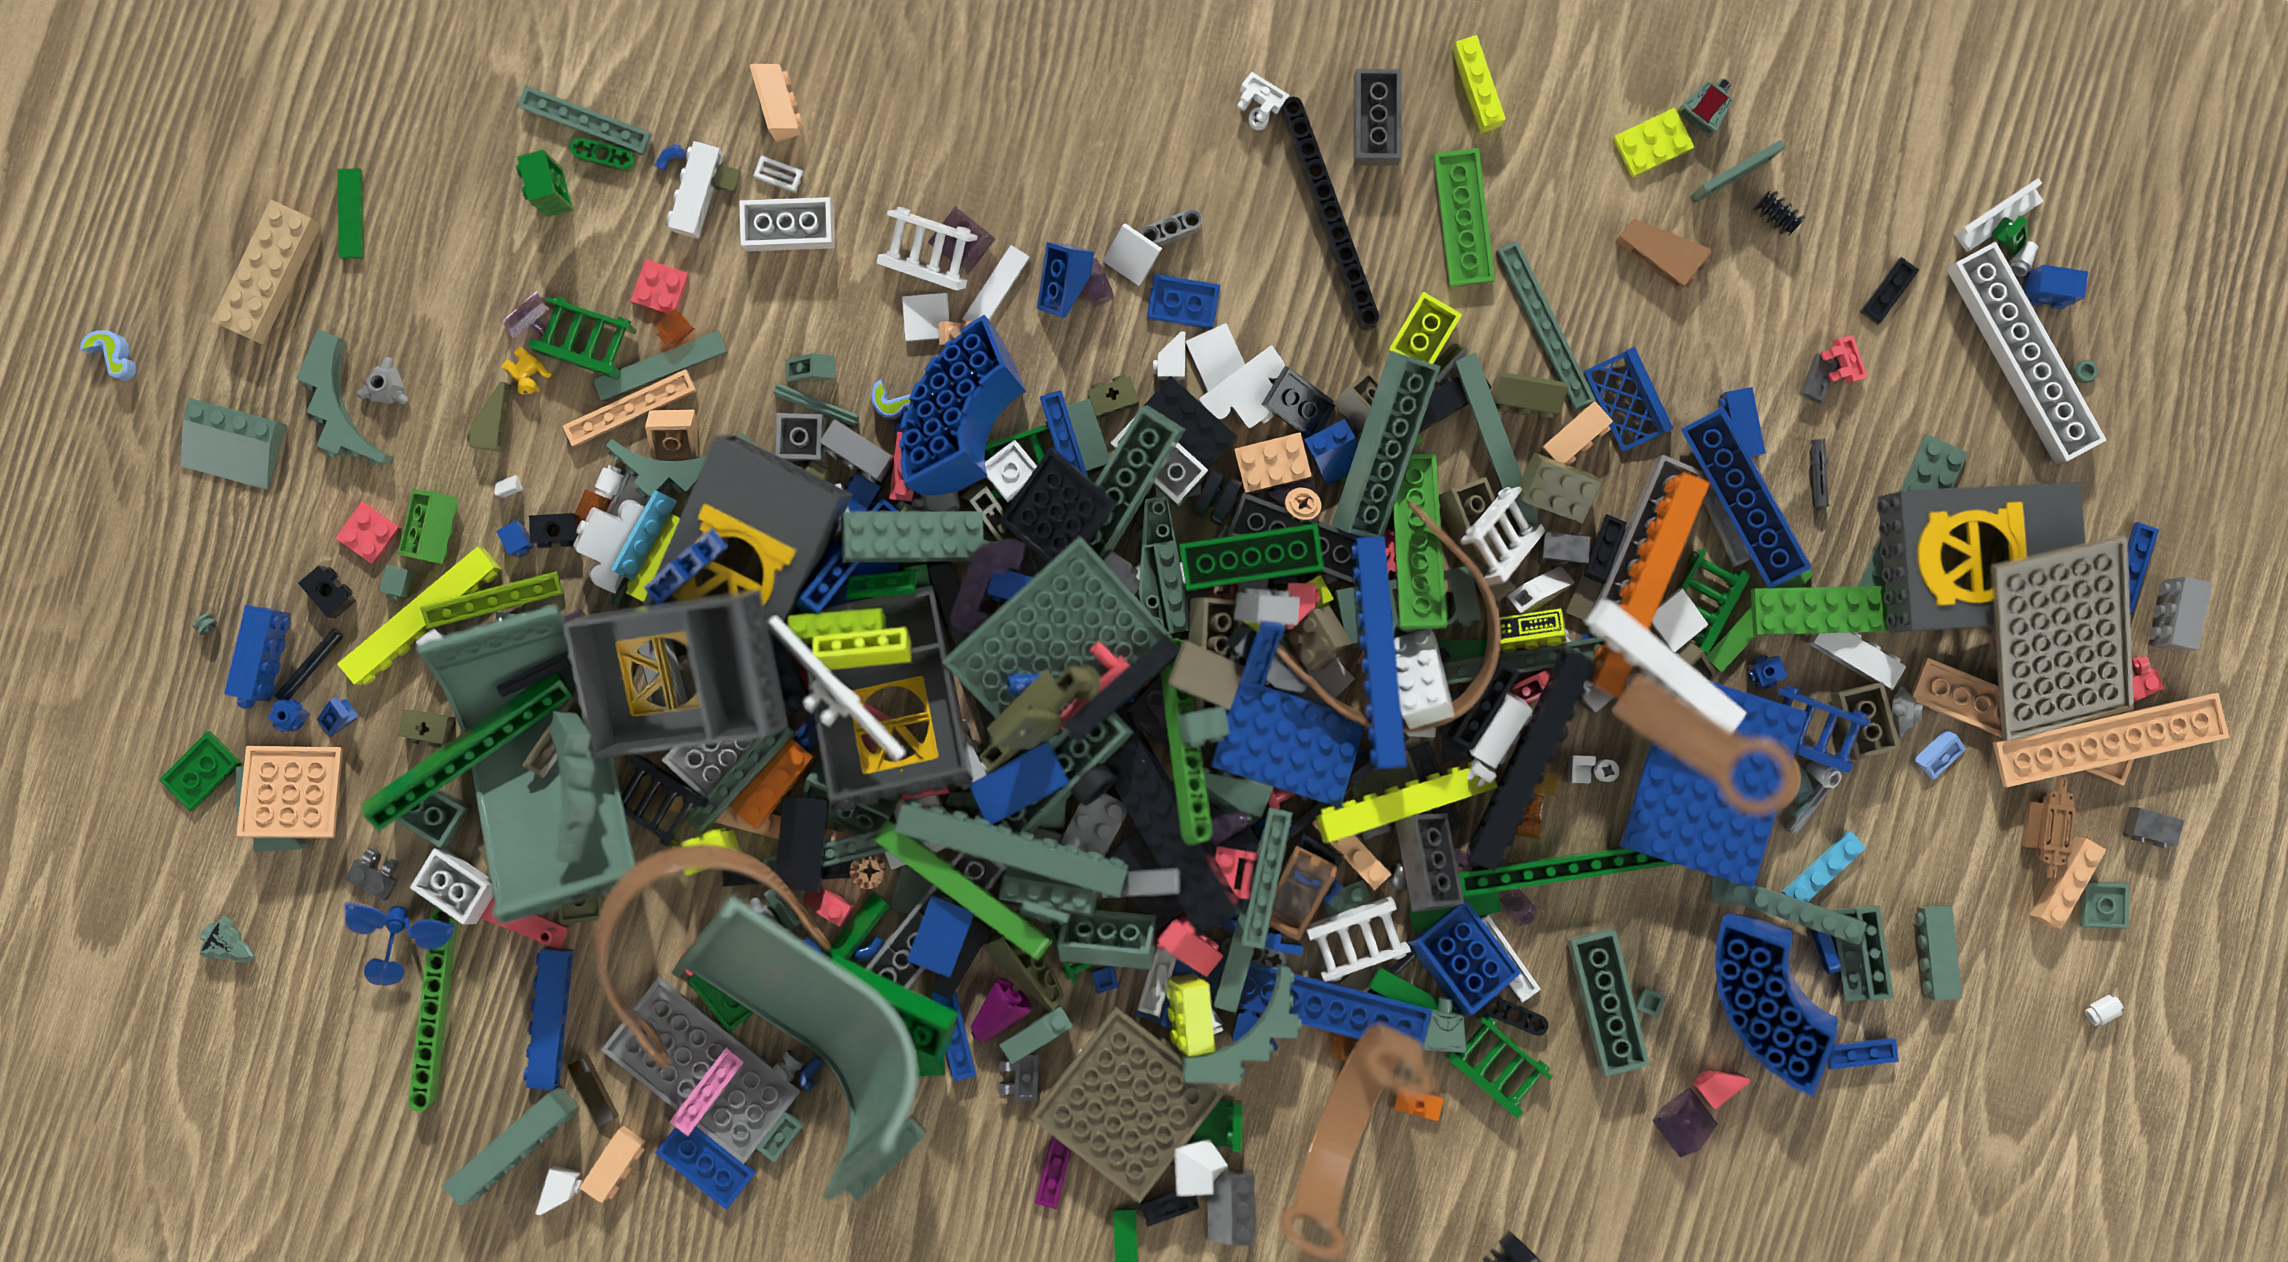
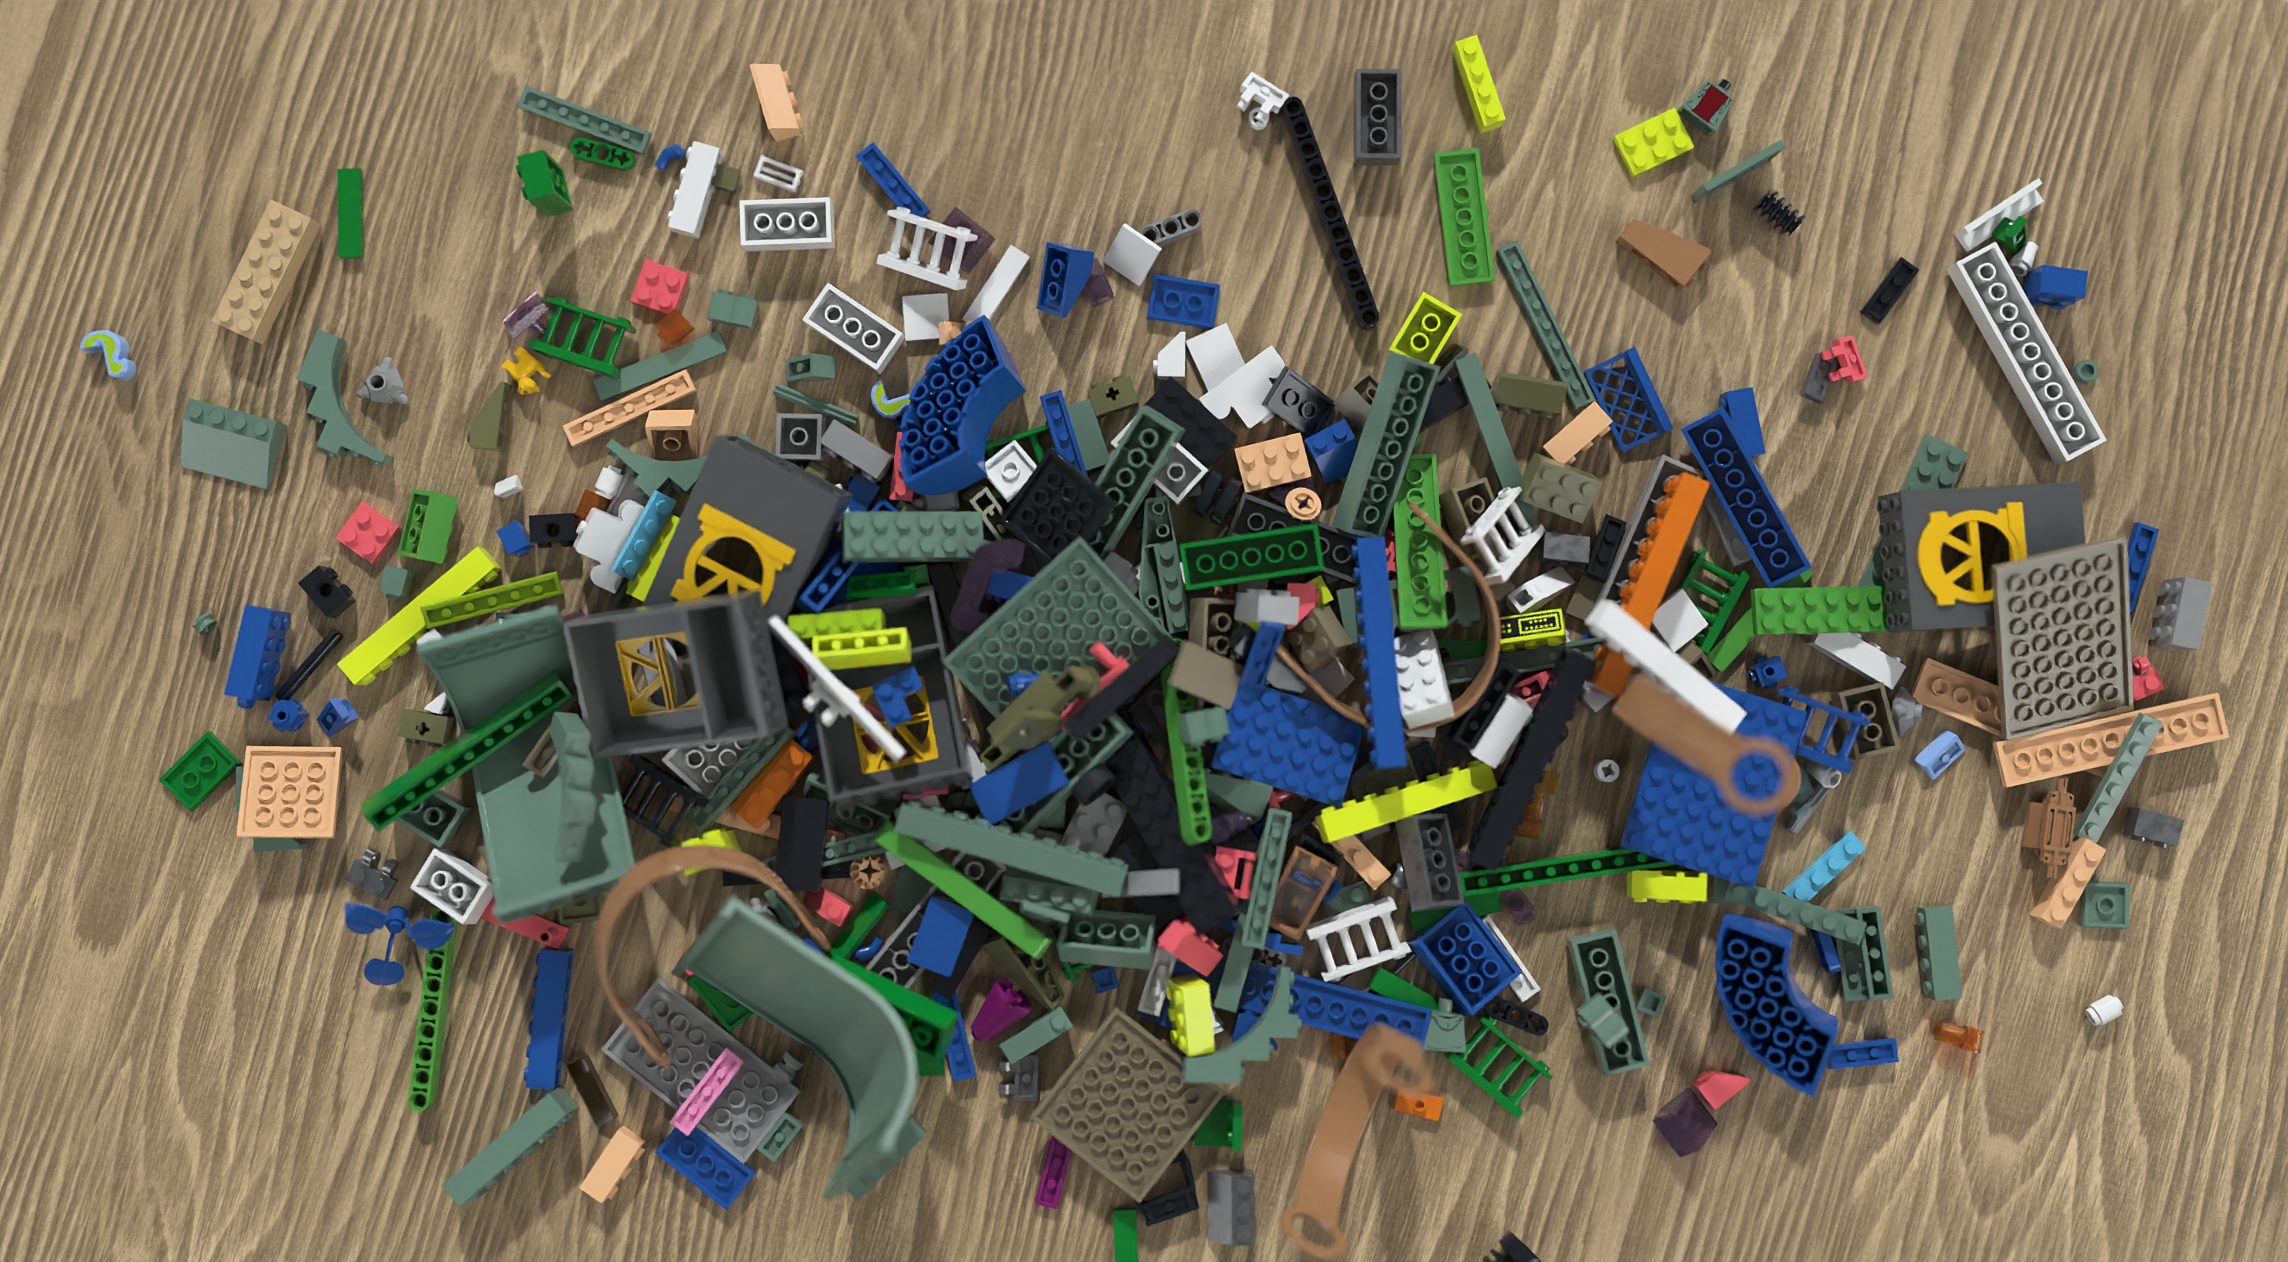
(225, 942): sand green rock -> none
(439, 705): none -> white slope
(534, 675): black axle -> none
(559, 1187): white slope -> none
(685, 567): blue slope -> none
(733, 310): none -> sand green brick
(807, 1072): blue arm -> none
(853, 328): none -> white brick
(891, 181): none -> blue plate
(891, 694): none -> blue plate
(1197, 1167): white slope -> none
(1483, 770): white tile -> none
(1580, 768): white panel -> none
(1602, 1020): none -> sand green brick
(1667, 885): none -> neon yellow wedge
(1820, 473): flat silver pin -> none
(1963, 1037): none -> clear orange piece
(2118, 777): none -> sand green plate

